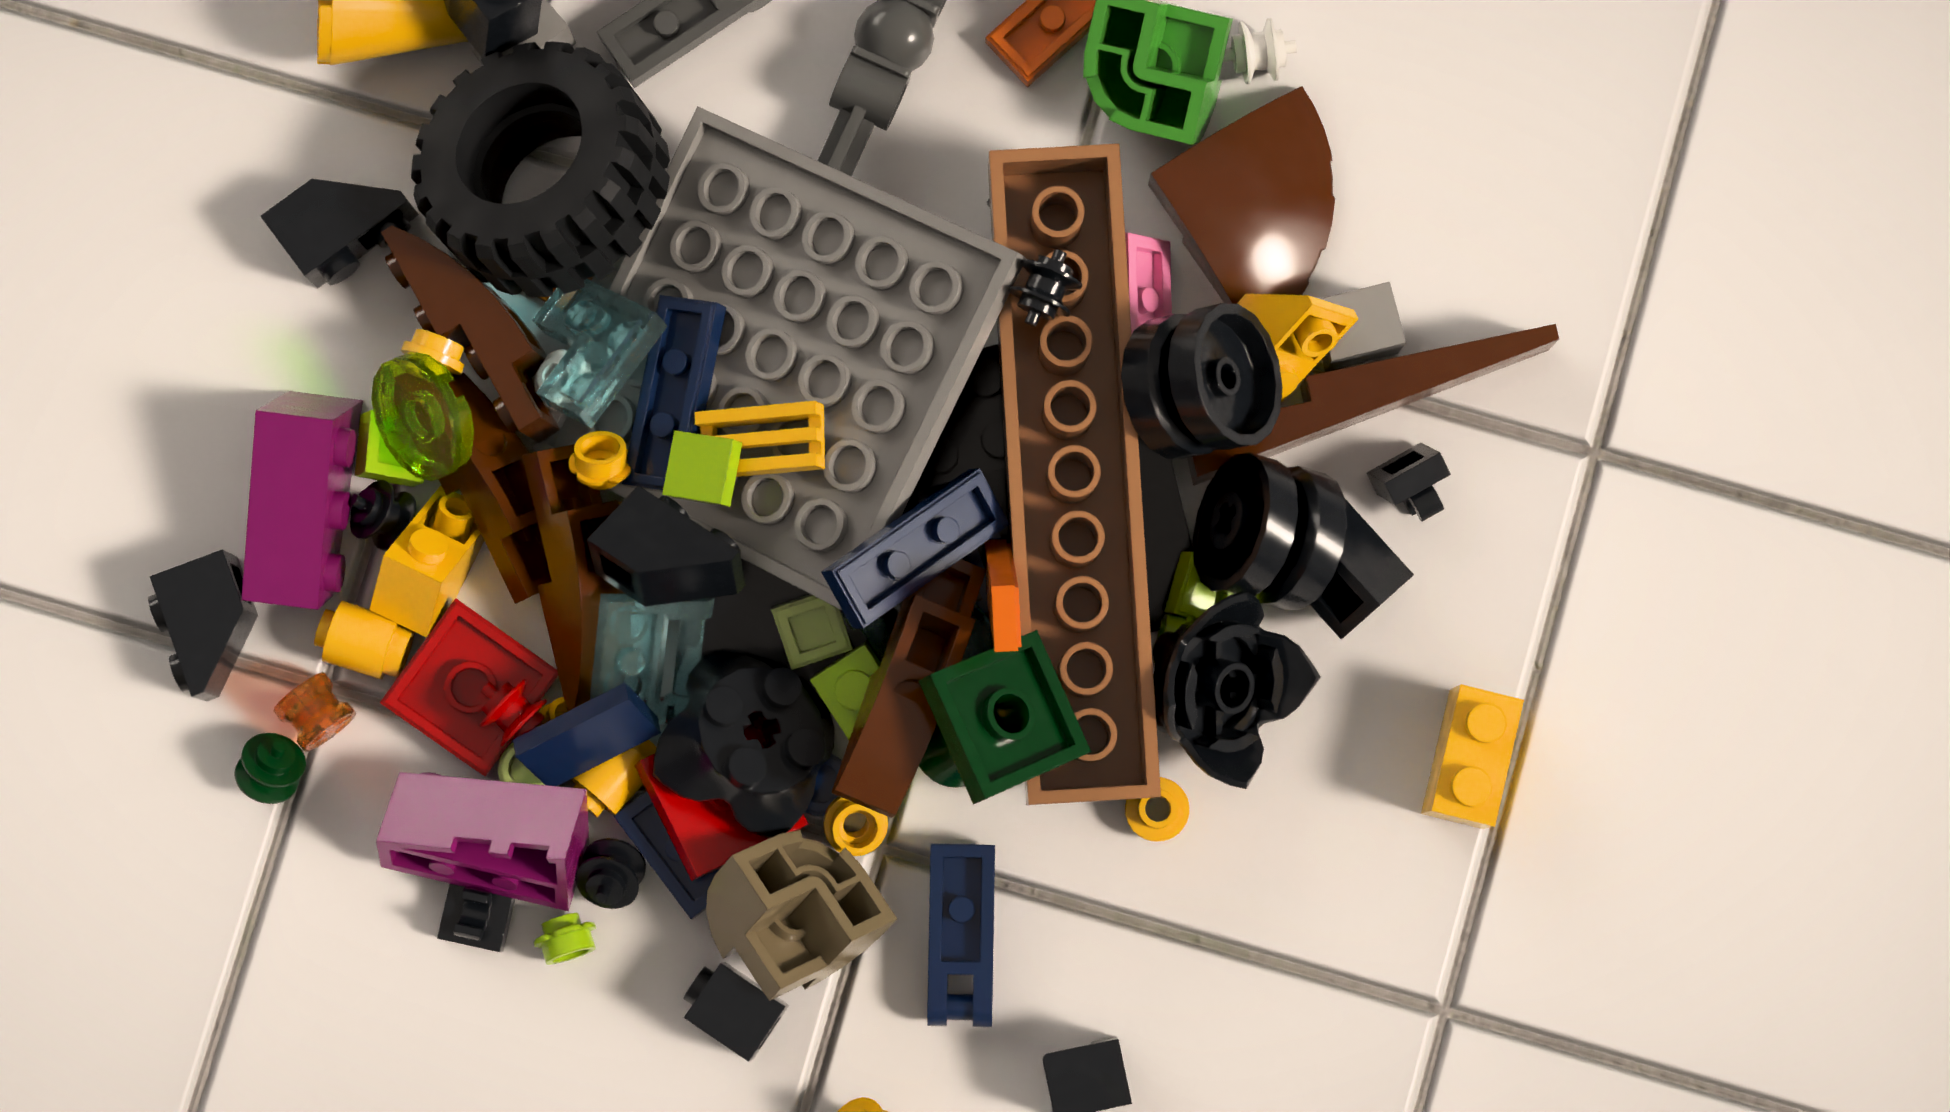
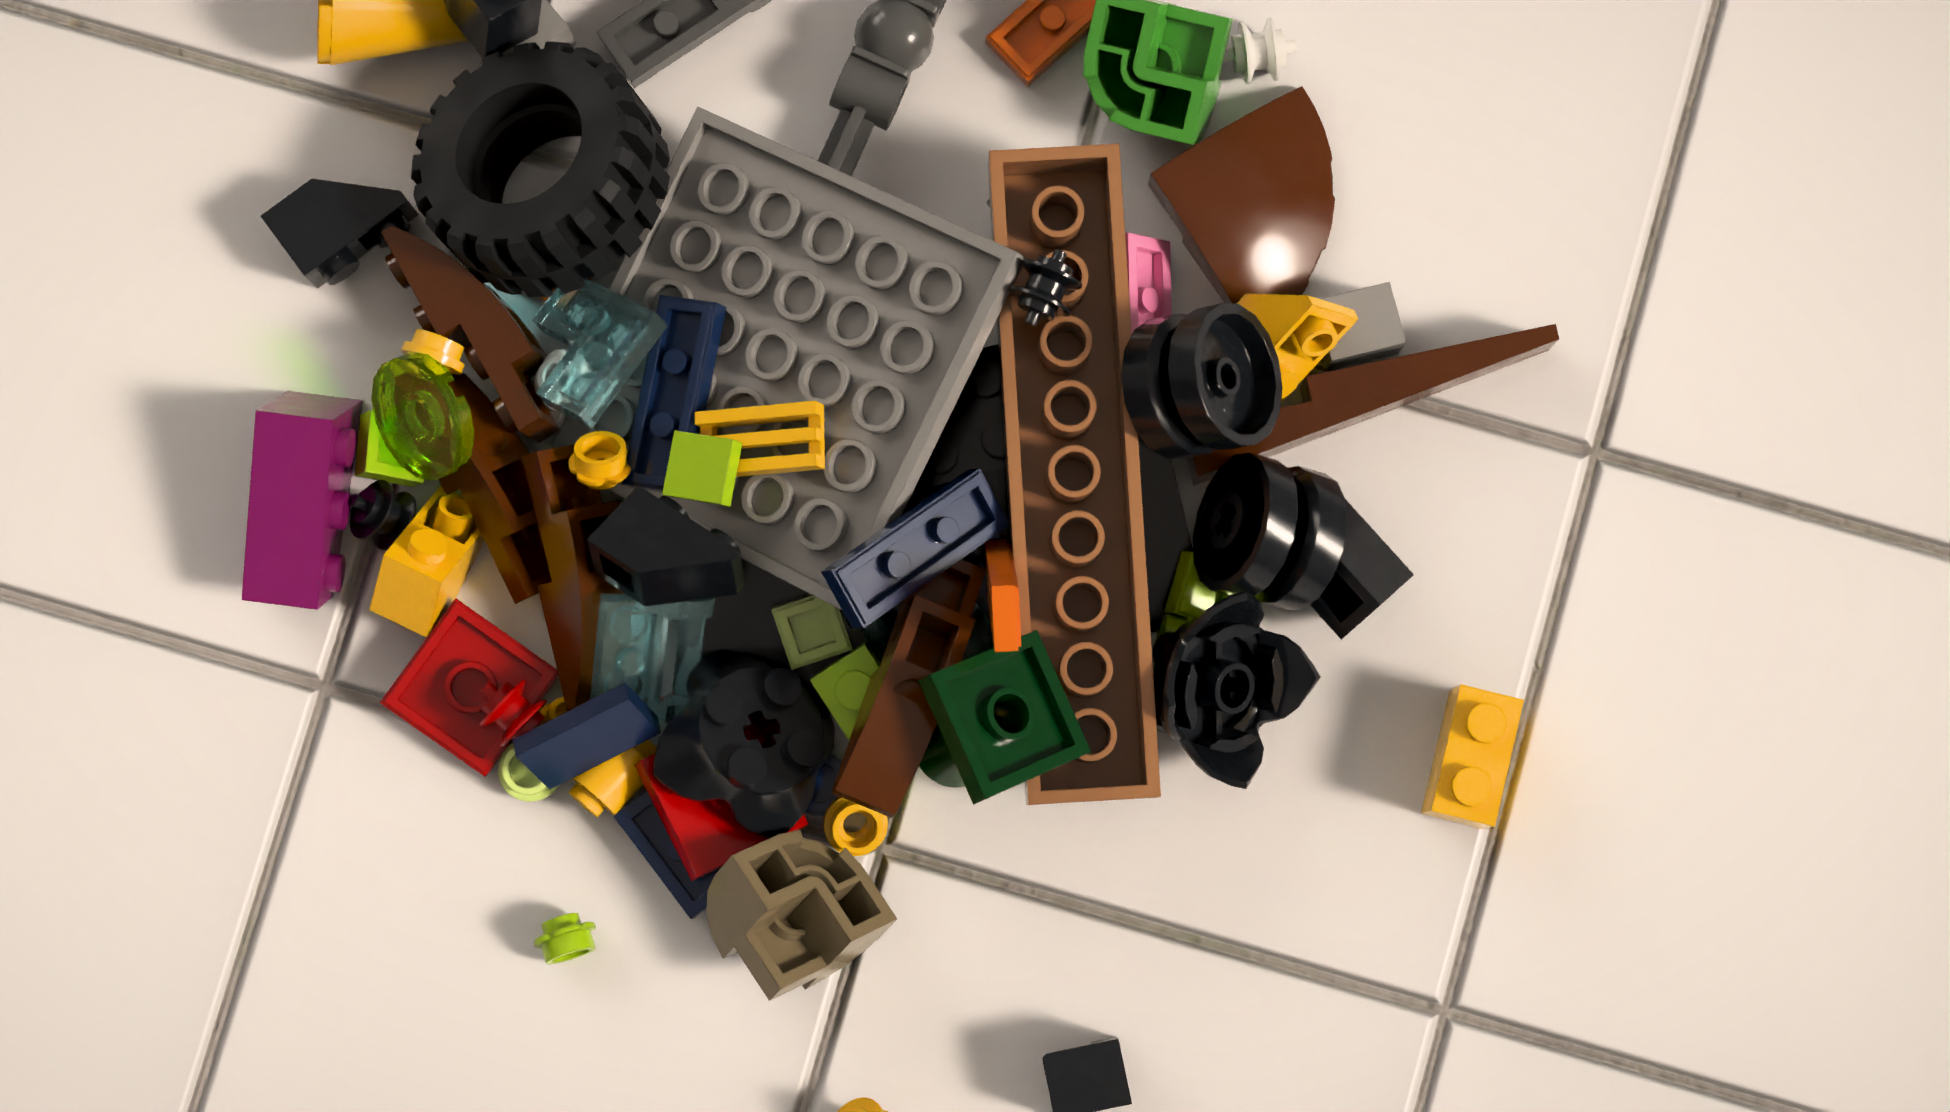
(204, 619): black slope -> none
(270, 768): dark green wheel -> none
(314, 712): clear orange wheel -> none
(363, 641): yellow brick -> none
(476, 918): black tile -> none
(487, 835): wedge -> none
(610, 873): black wheel -> none
(733, 1009): black brick -> none
(961, 932): dark blue plate -> none
(1165, 829): yellow plate -> none
(1410, 480): black tile -> none

